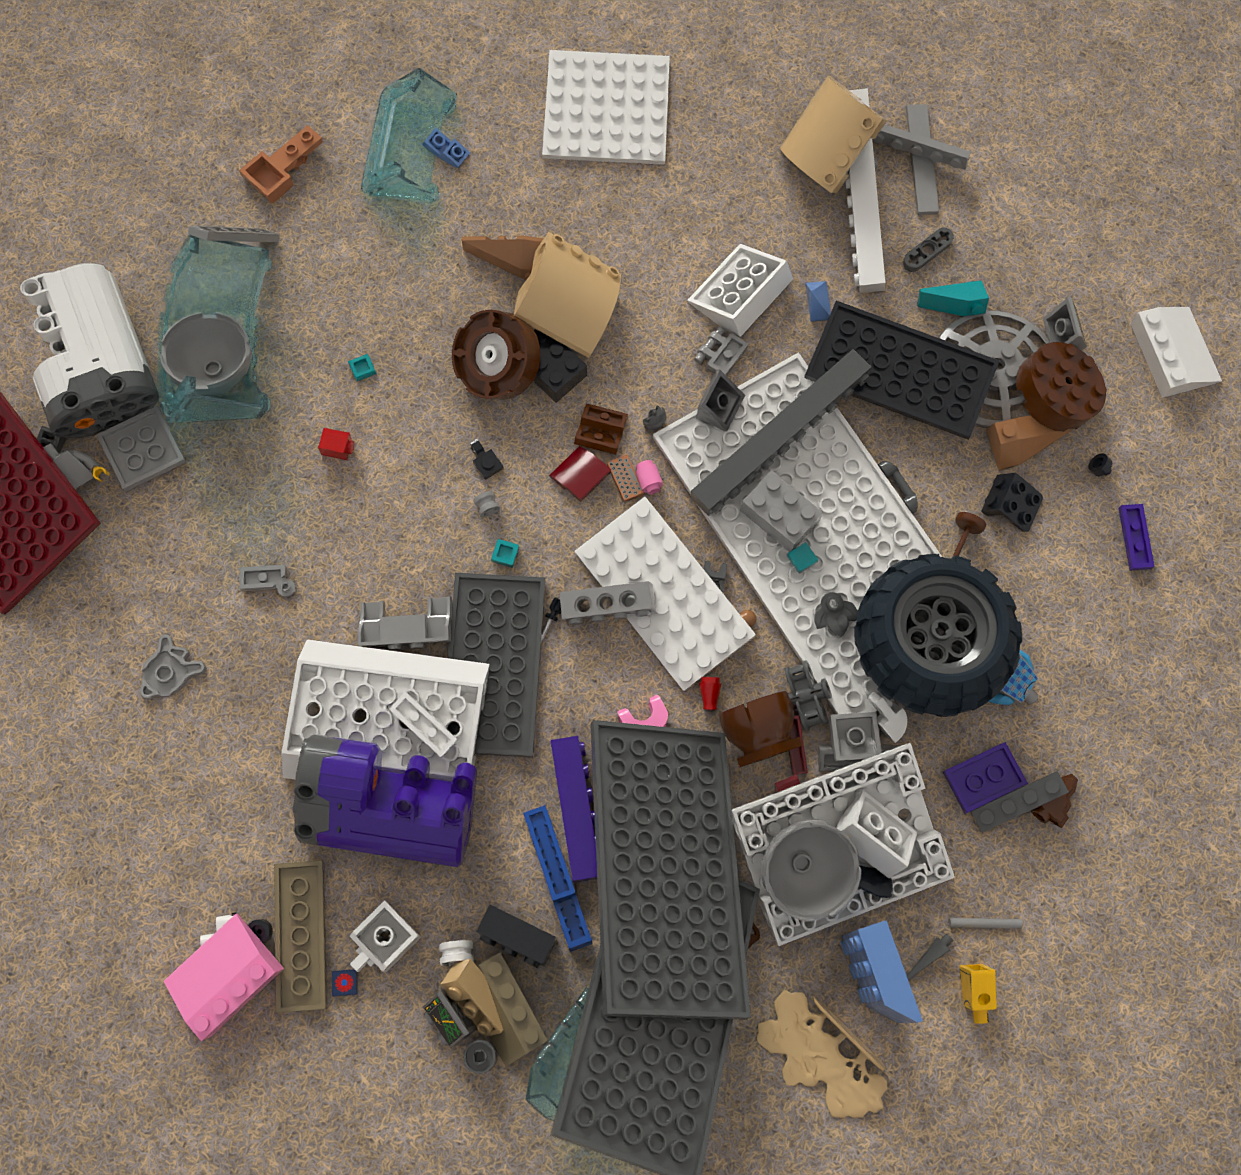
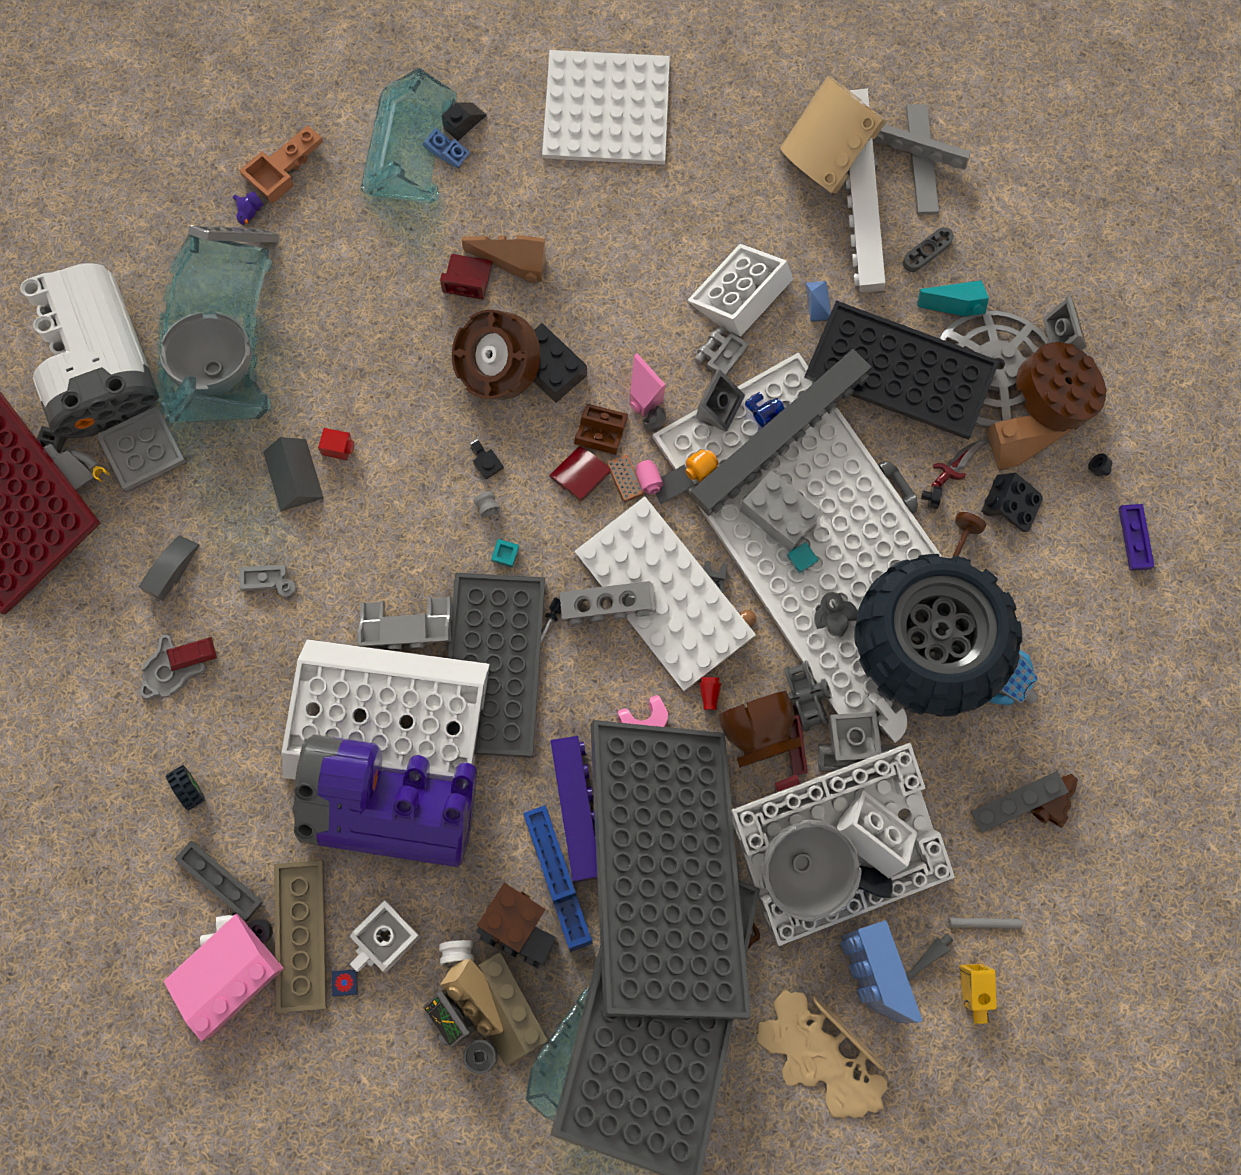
(168, 568): none -> dark grey slope
(185, 787): none -> black wheel
(191, 653): none -> dark red tile
(219, 880): none -> dark grey plate
(247, 207): none -> dark purple animal
(292, 473): none -> dark grey slope
(362, 367): teal tile -> none
(423, 724): white plate -> none
(461, 119): none -> black slope
(466, 276): none -> dark red bracket
(511, 917): none -> reddish brown plate
(568, 294): tan slope -> none
(646, 387): none -> bright pink slope
(674, 484): none -> dark grey sticker
(701, 465): none -> light orange head
(767, 411): none -> clear blue piece
(933, 497): none -> black tile
(958, 462): none -> piece
(985, 777): dark purple plate -> none
(1174, 350): white slope -> none

